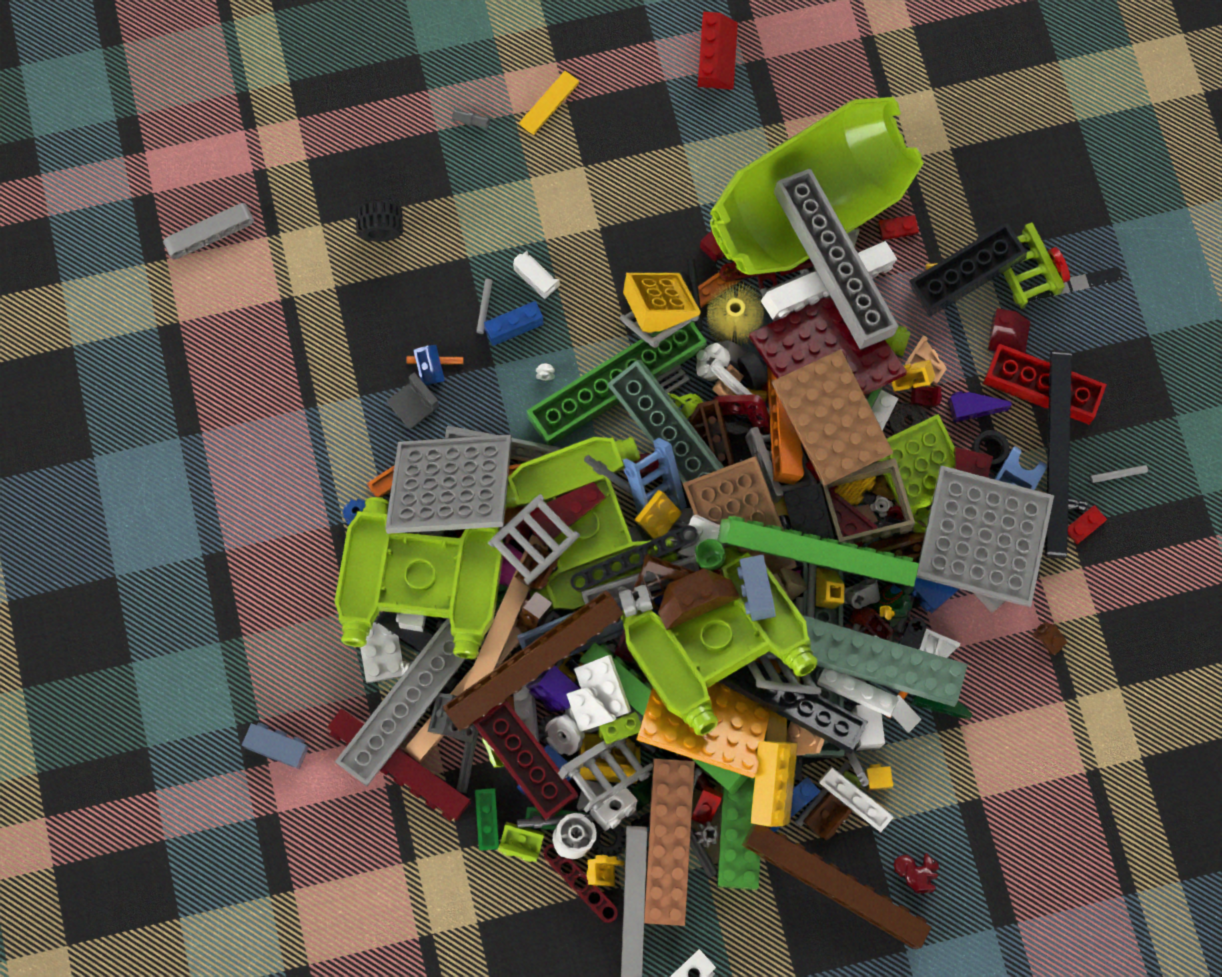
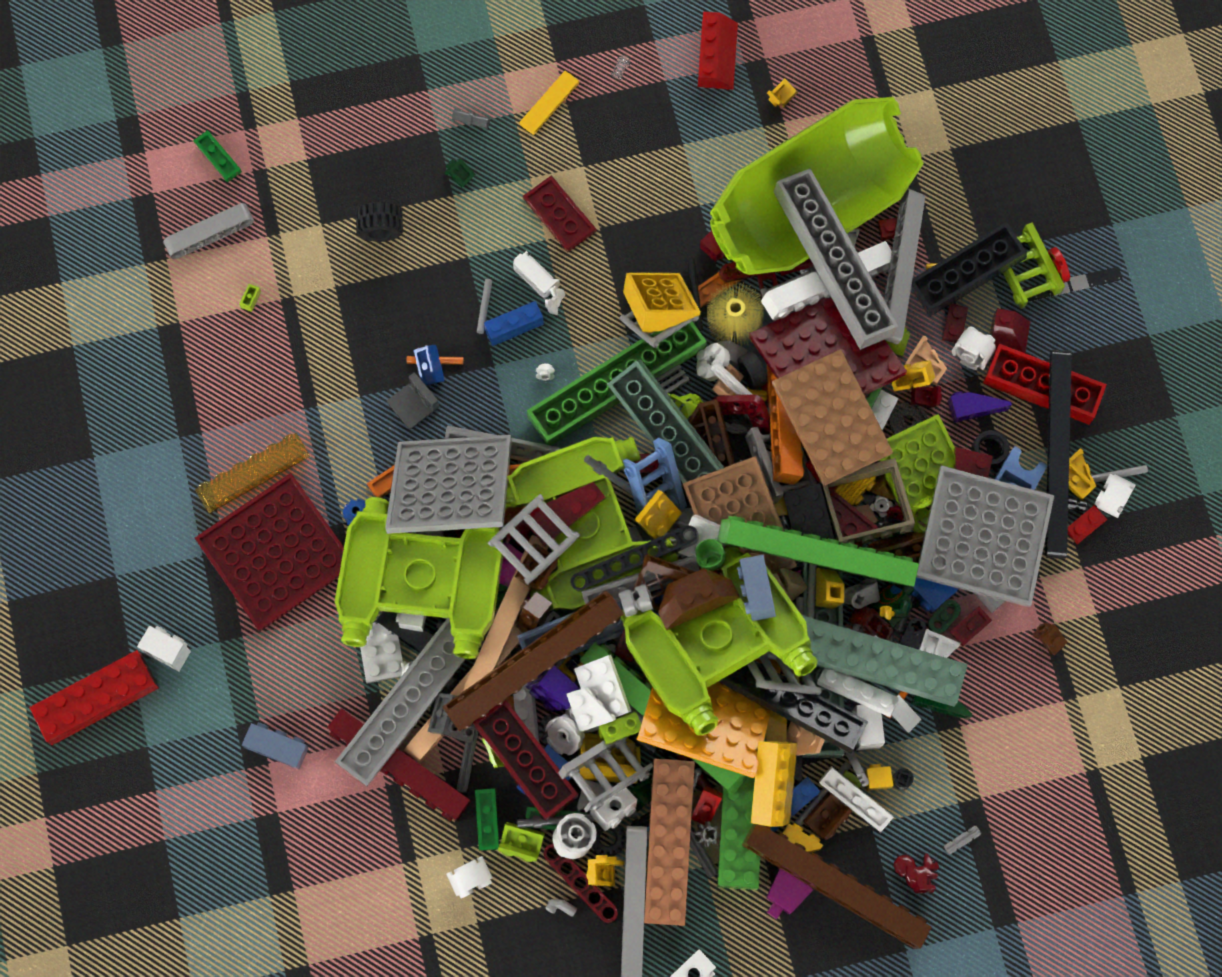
(94, 697): none -> red brick
(164, 648): none -> white brick
(217, 156): none -> green plate
(250, 297): none -> lime piece
(252, 473): none -> clear yellow brick
(273, 551): none -> dark red plate
(459, 172): none -> dark green bracket
(470, 876): none -> white brick
(553, 303): none -> white piece
(559, 213): none -> dark red tile
(563, 905): none -> light grey arm
(622, 63): none -> clear pin
(782, 94): none -> yellow bracket
(786, 894): none -> magenta torso
(795, 835): none -> yellow slope
(901, 782): none -> black wheel
(903, 259): none -> light grey beam
(944, 618): none -> dark green plate
(954, 323): none -> dark red plate
(962, 840): none -> light grey axle
(970, 626): none -> dark red plate
(974, 348): none -> white brick
(1079, 476): none -> yellow wing
(1116, 495): none -> white brick

